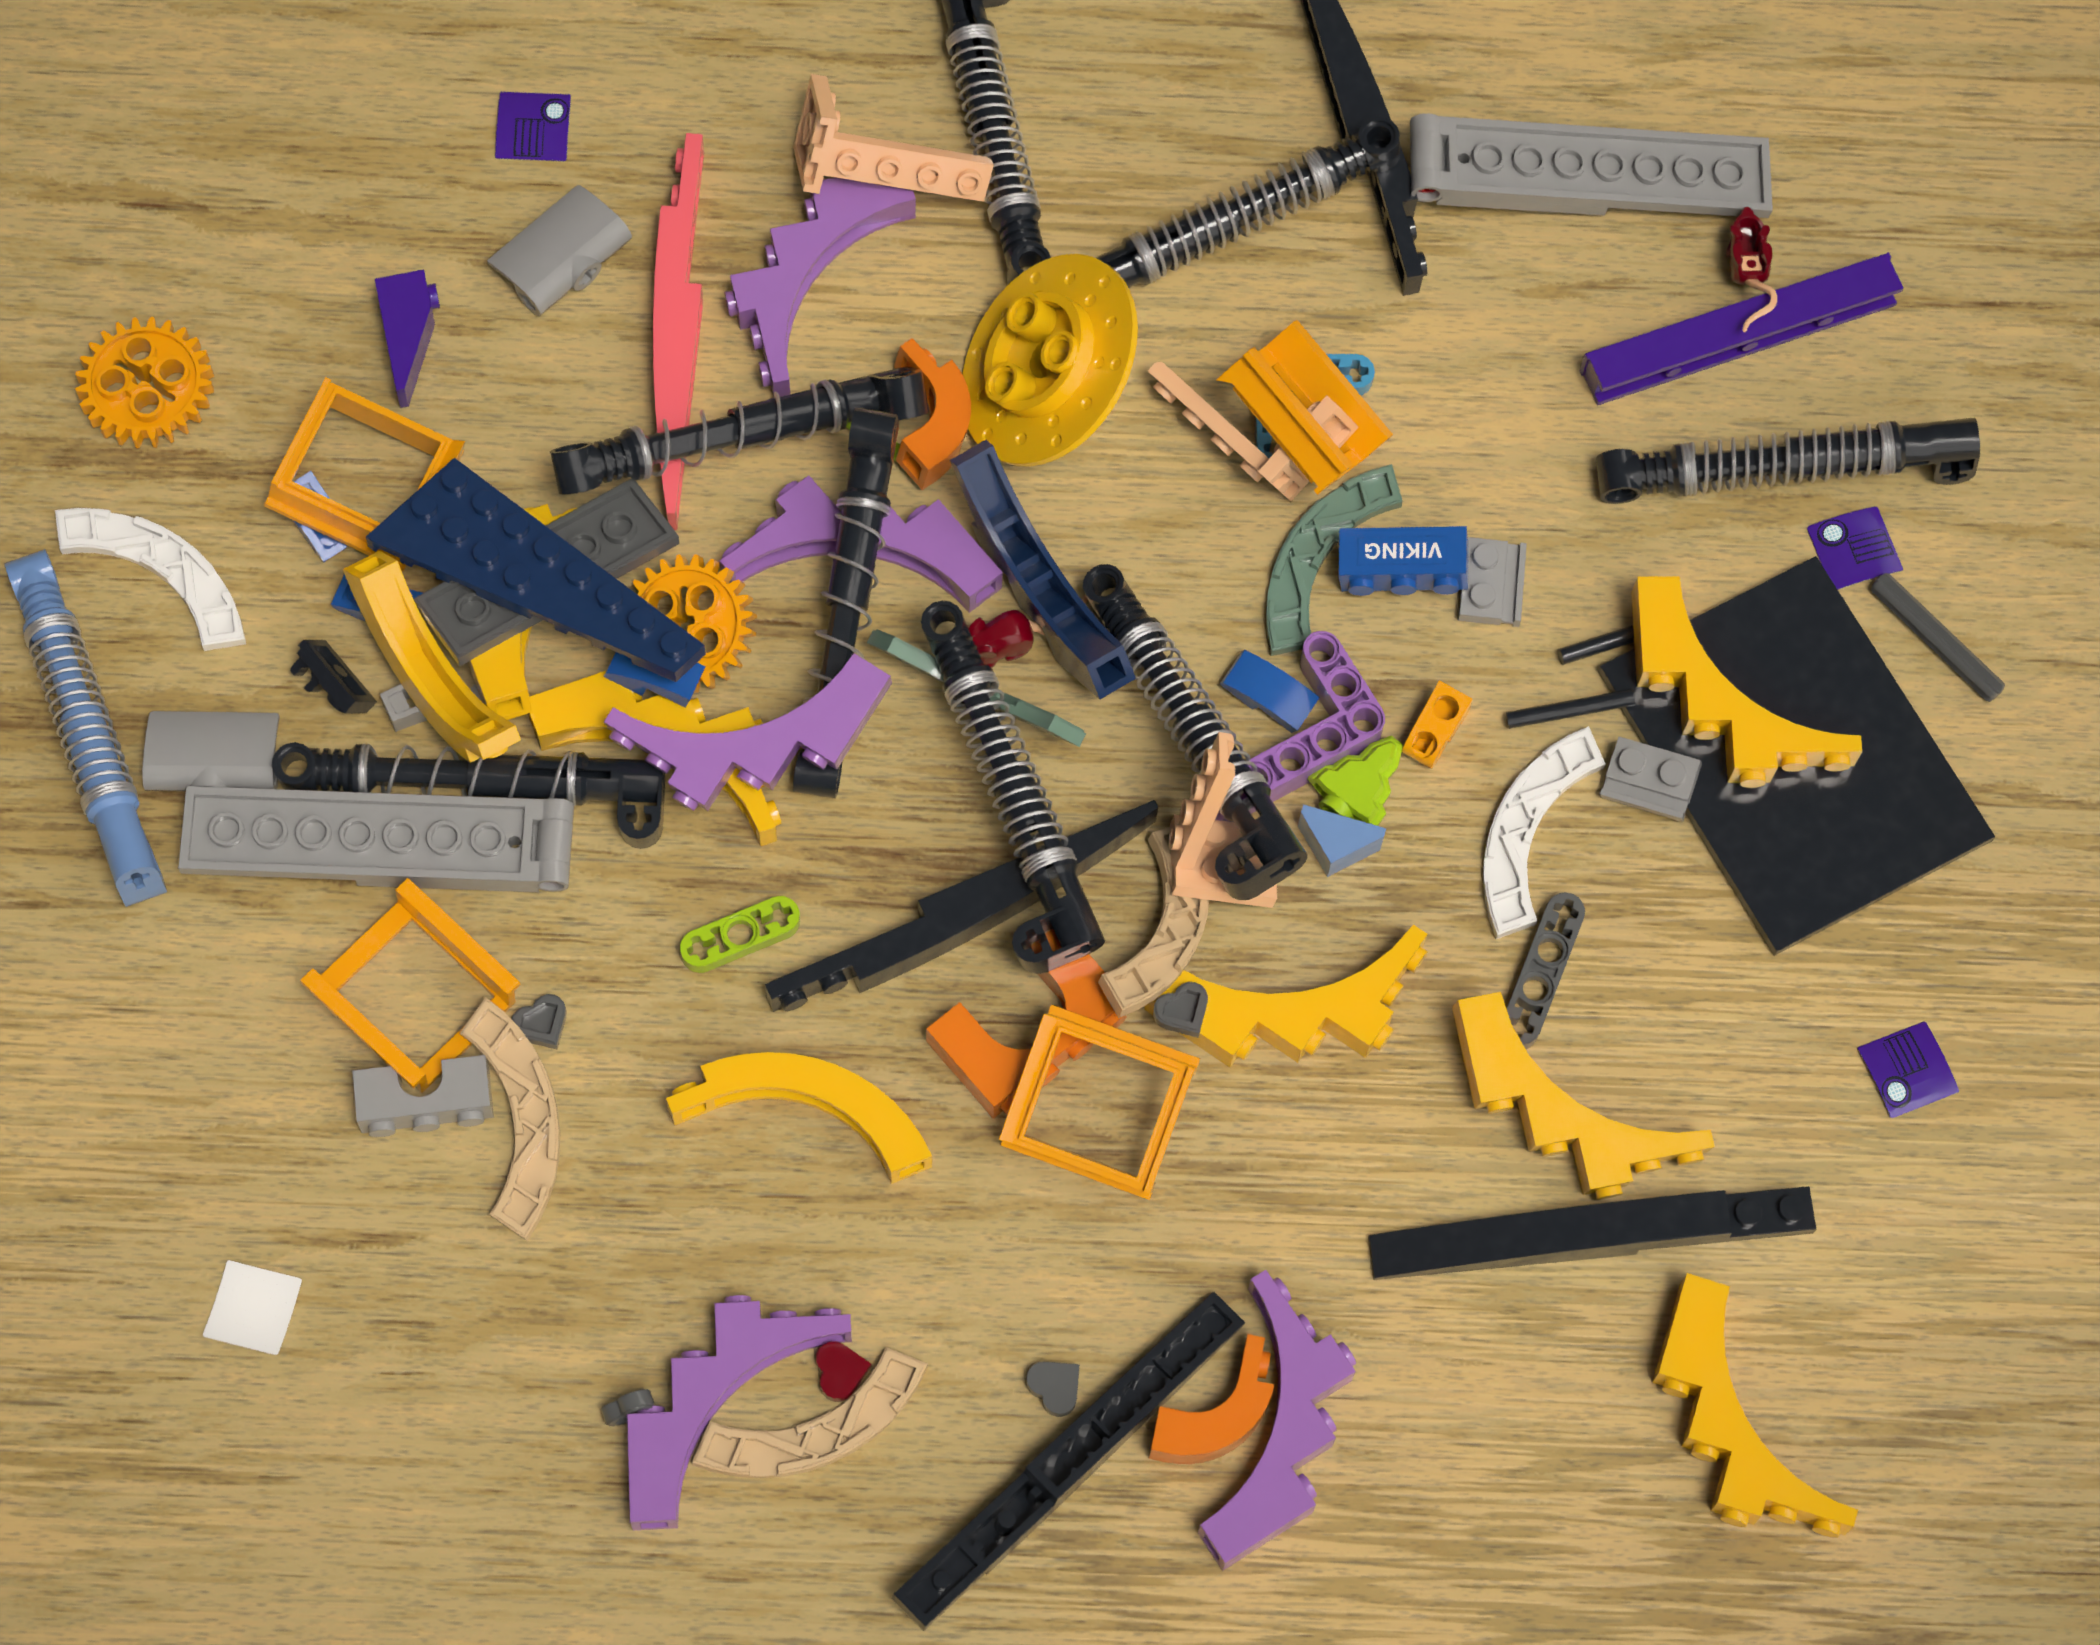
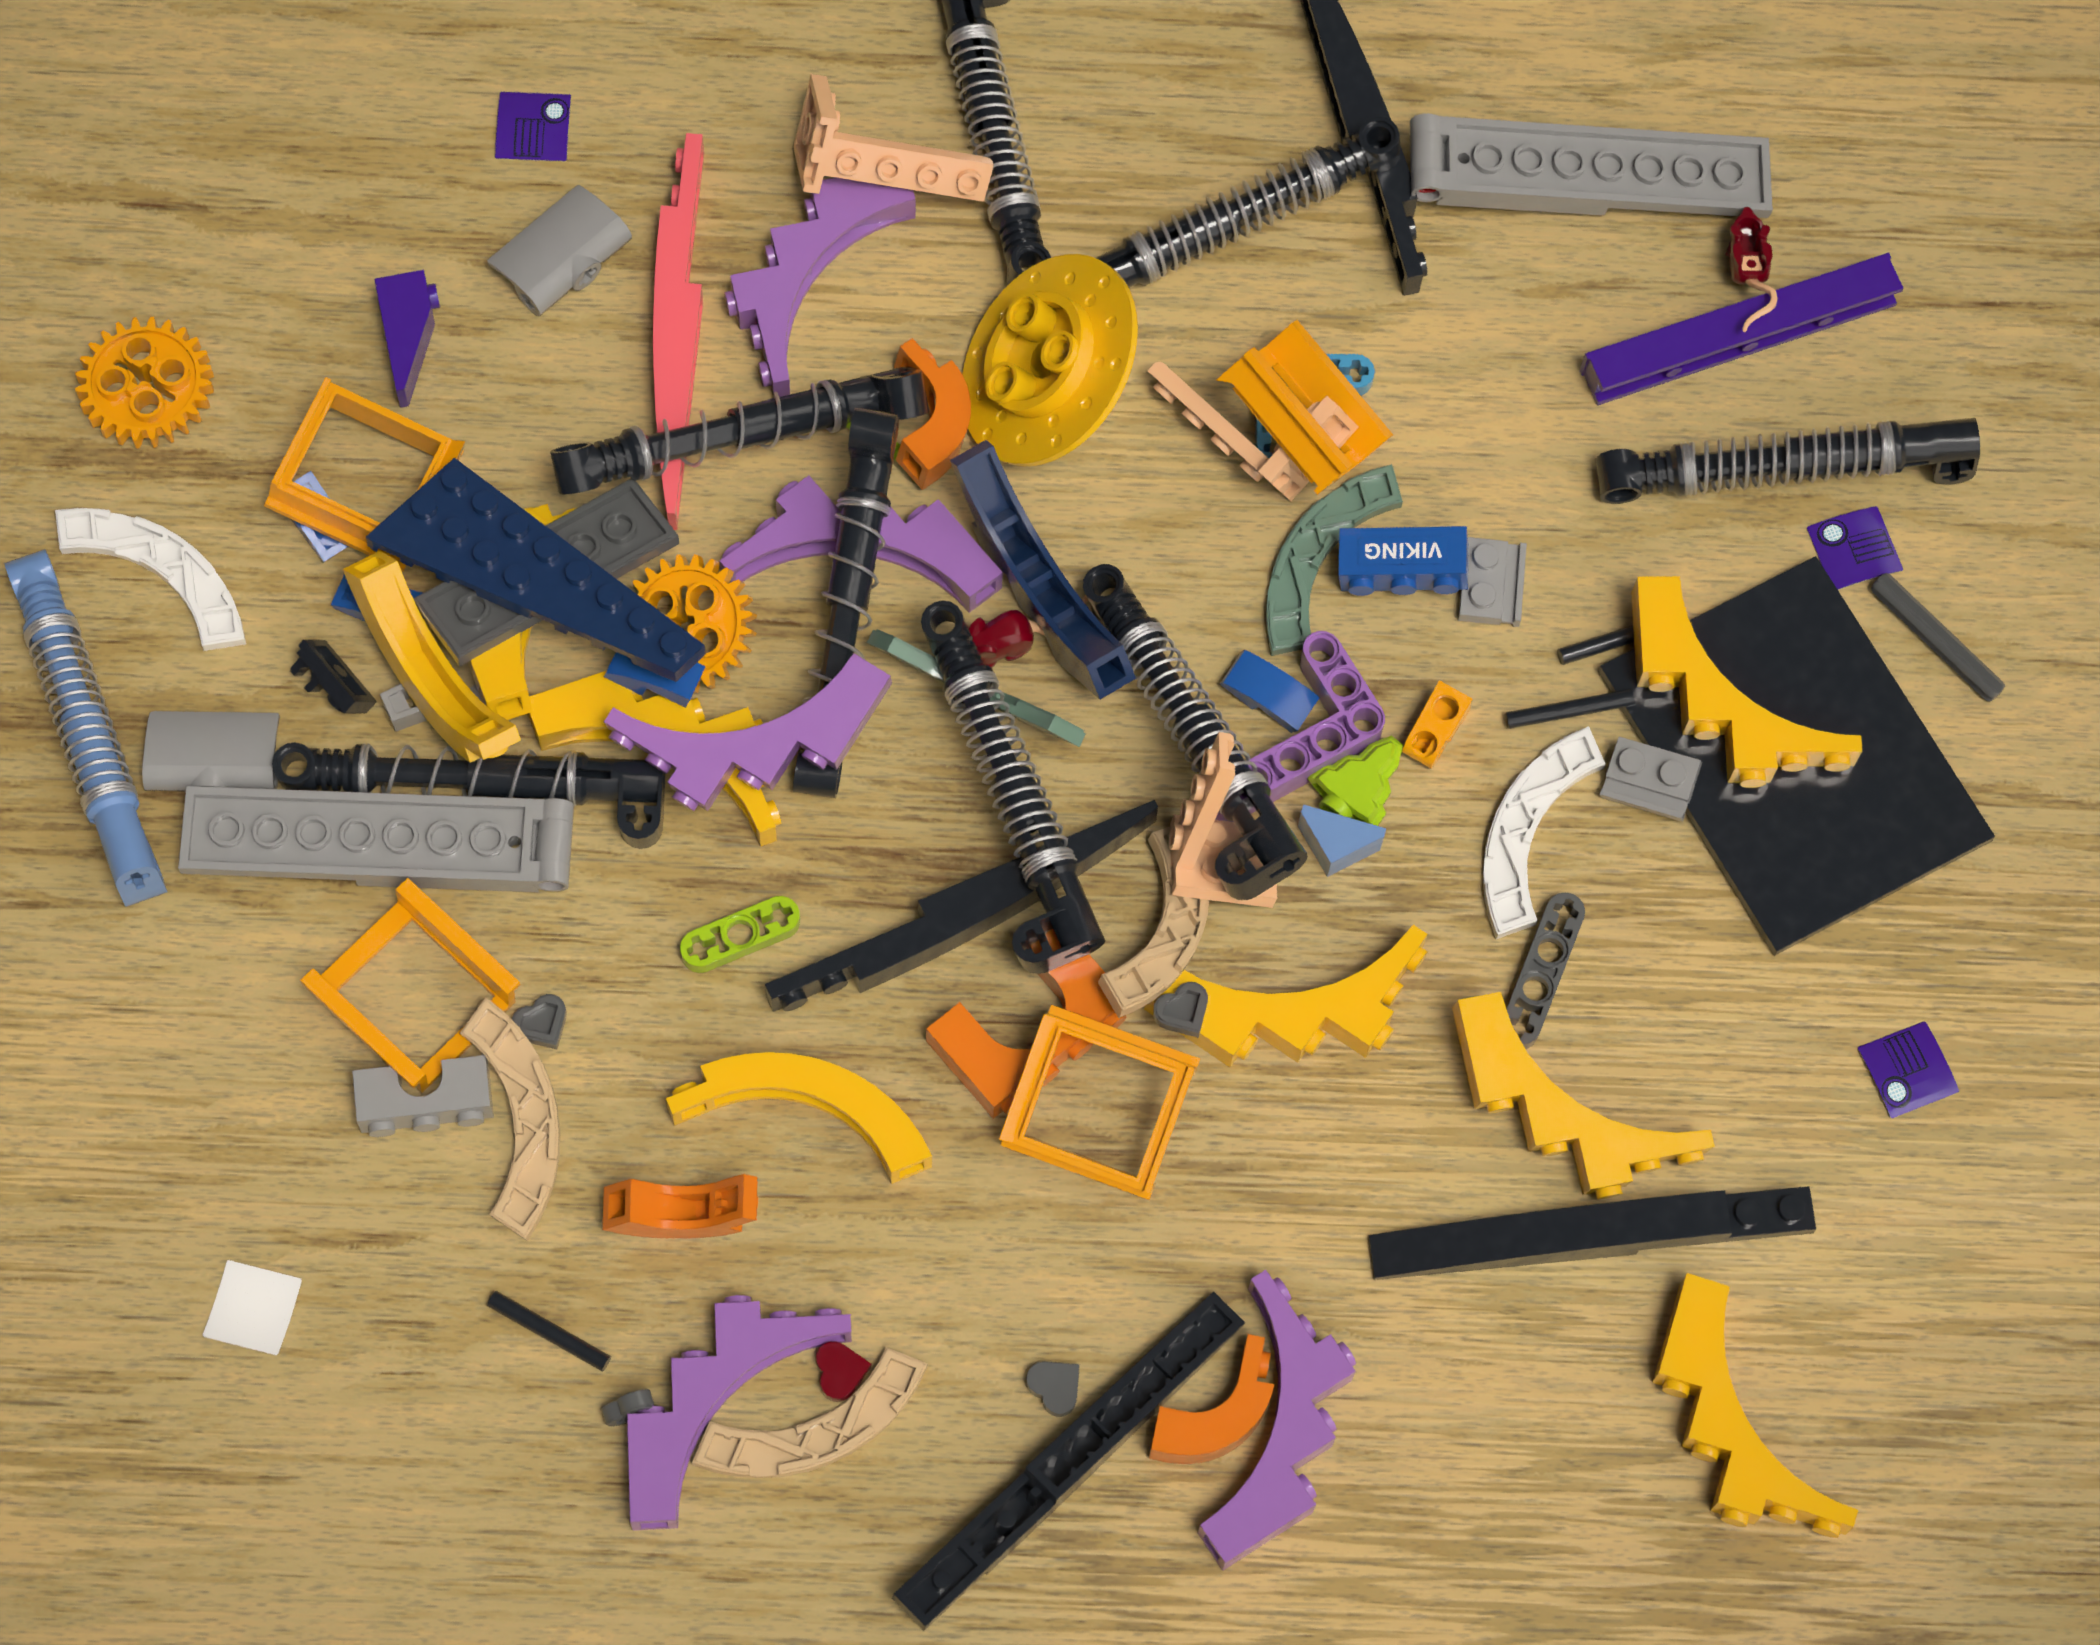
(549, 1331): none -> black bar
(680, 1211): none -> orange arch

